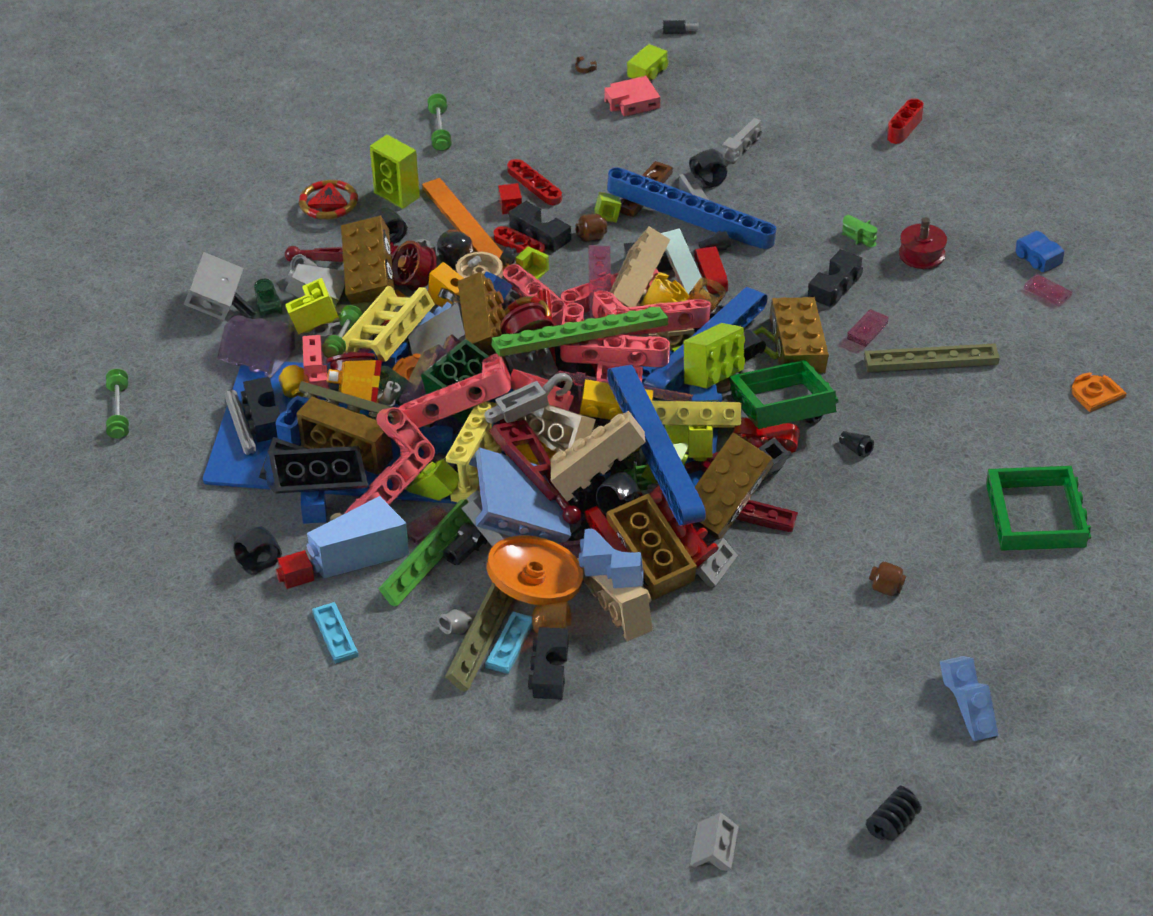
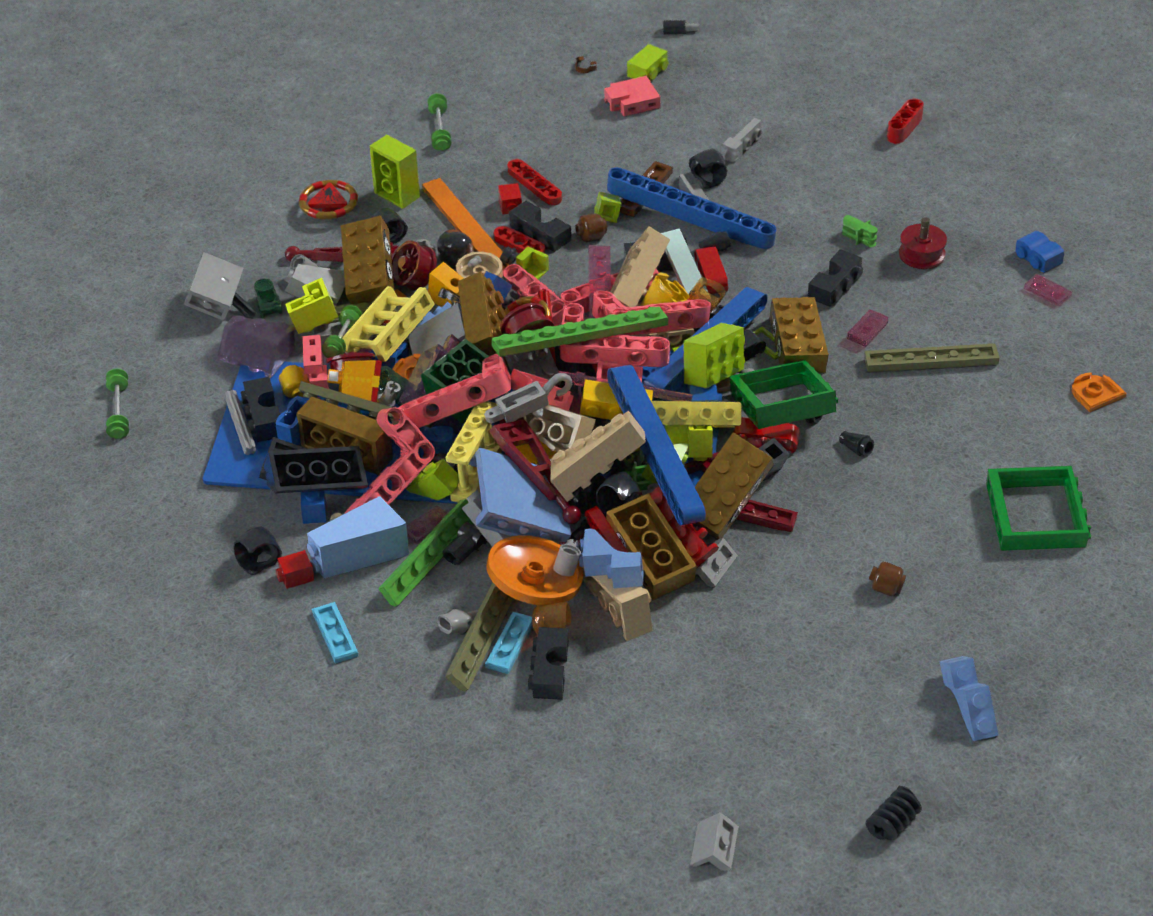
(567, 558): none -> light grey pin

